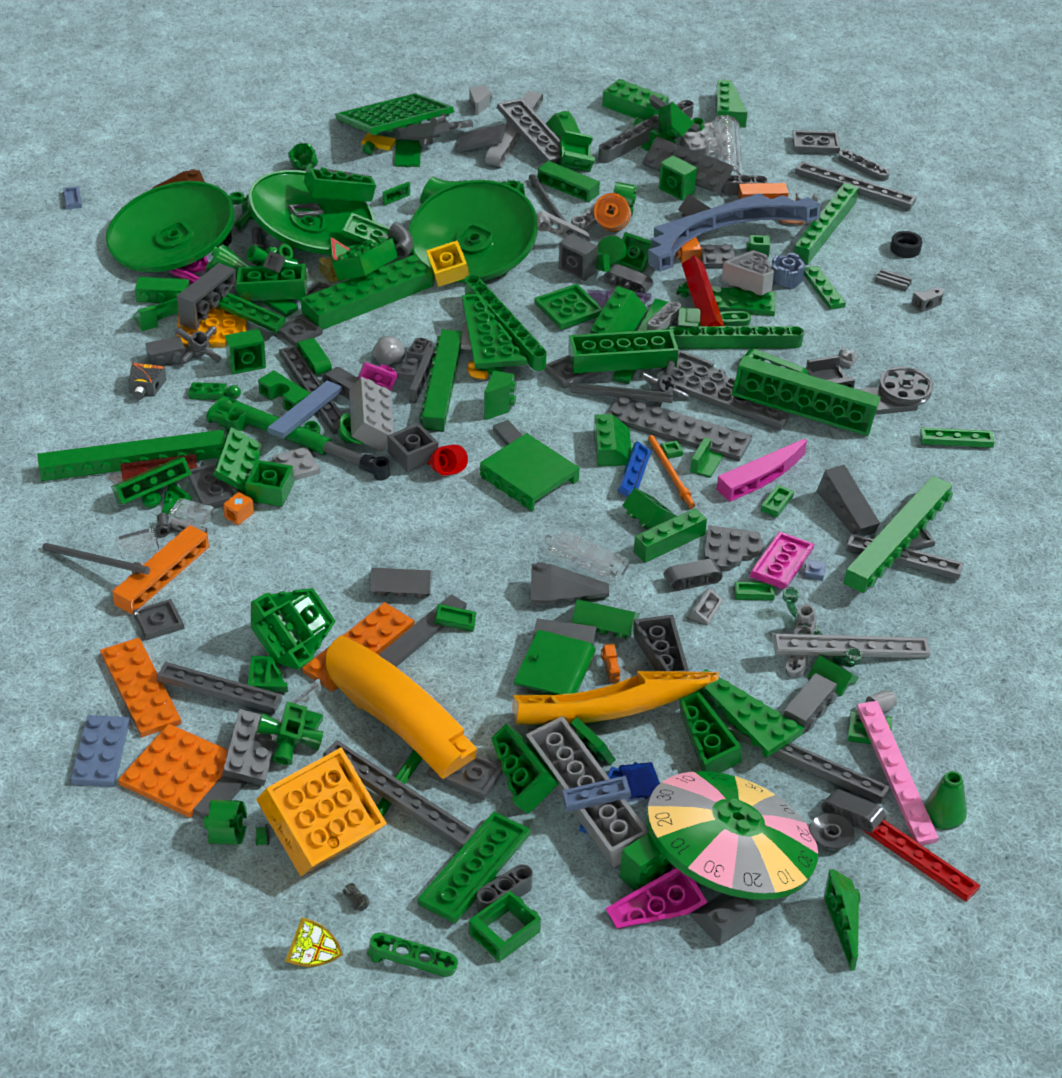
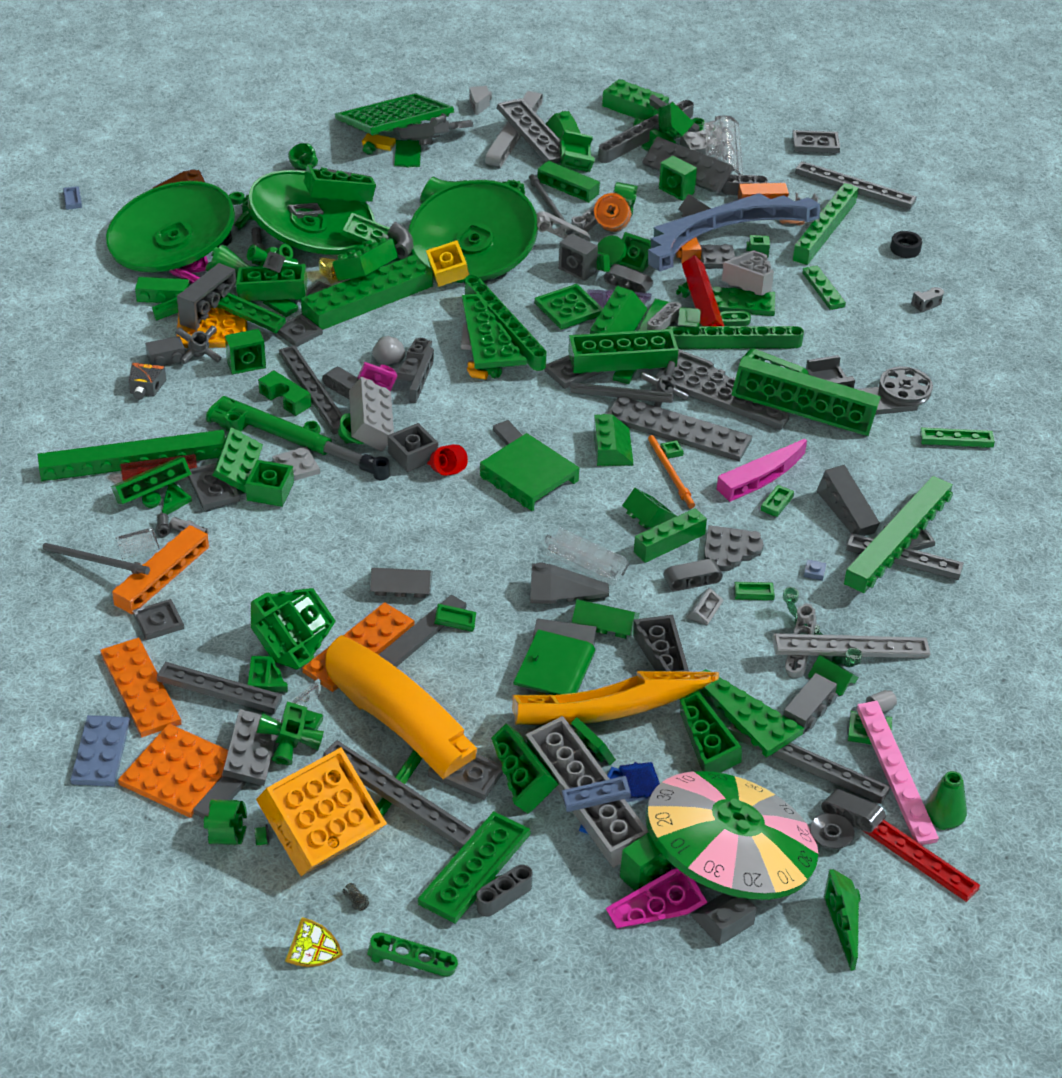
(146, 318): green slope -> none
(192, 511): clear slope -> none
(213, 391): green plate -> none
(238, 508): orange brick -> none
(304, 409): sand blue tile -> none
(314, 356): green beam -> none
(337, 248): green piece -> none
(396, 193): green slope -> none
(442, 380): green brick -> none
(481, 138): dark grey tile -> none
(490, 940): green window -> none
(499, 394): green slope -> none
(610, 659): orange piece -> none
(634, 469): blue tile -> none
(705, 461): green panel -> none
(729, 102): green wedge -> none
(782, 560): dark pink tile -> none
(788, 270): sand blue brick -> none
(847, 358): light grey tile -> none
(863, 165): dark grey beam -> none
(893, 280): dark grey tile -> none

